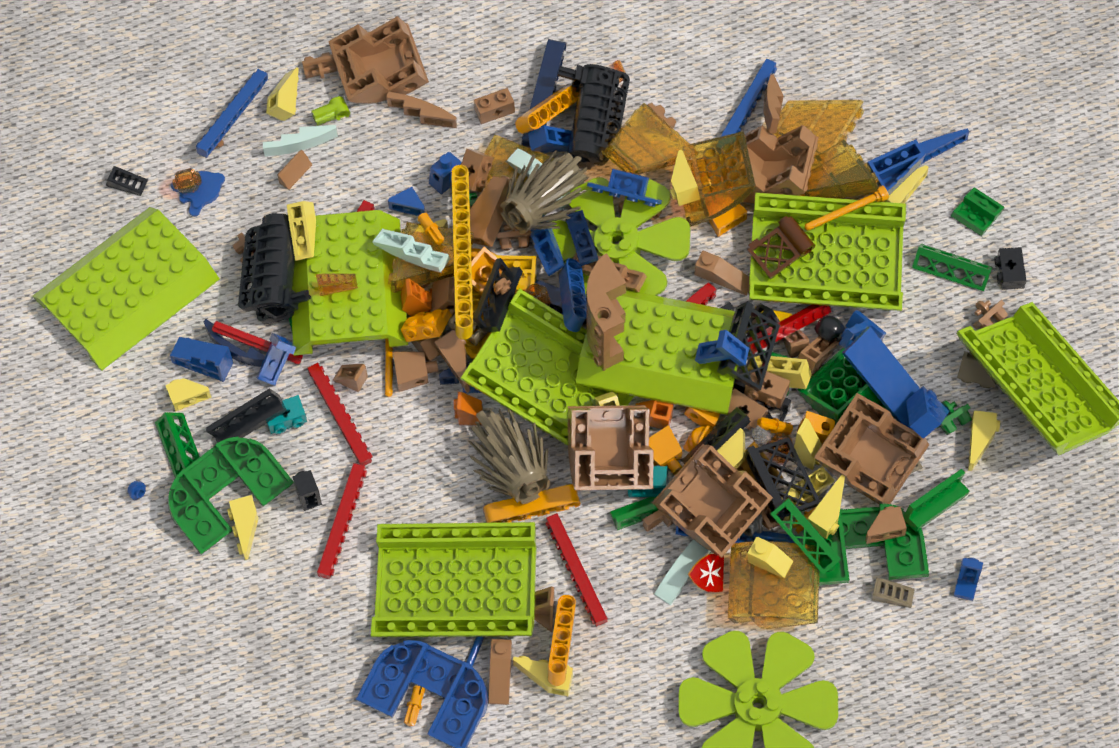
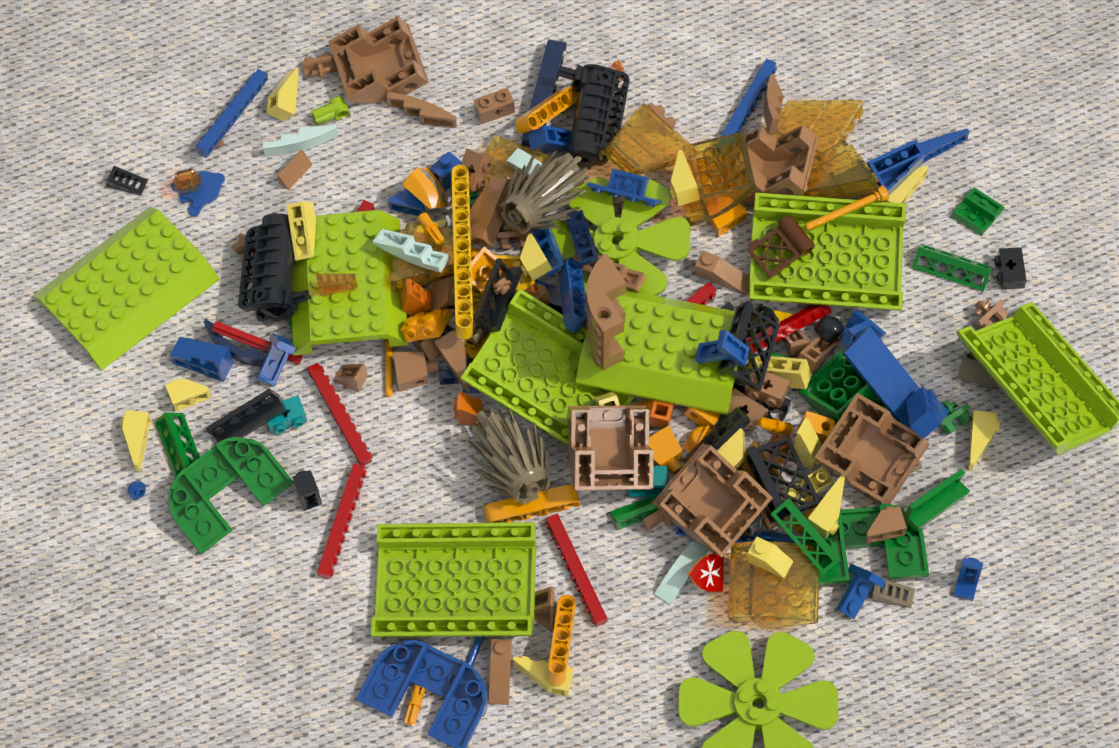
(136, 430): none -> light yellow slope
(246, 520): light yellow slope -> none
(426, 188): none -> light orange slope
(533, 259): none -> light yellow slope
(858, 590): none -> blue bracket

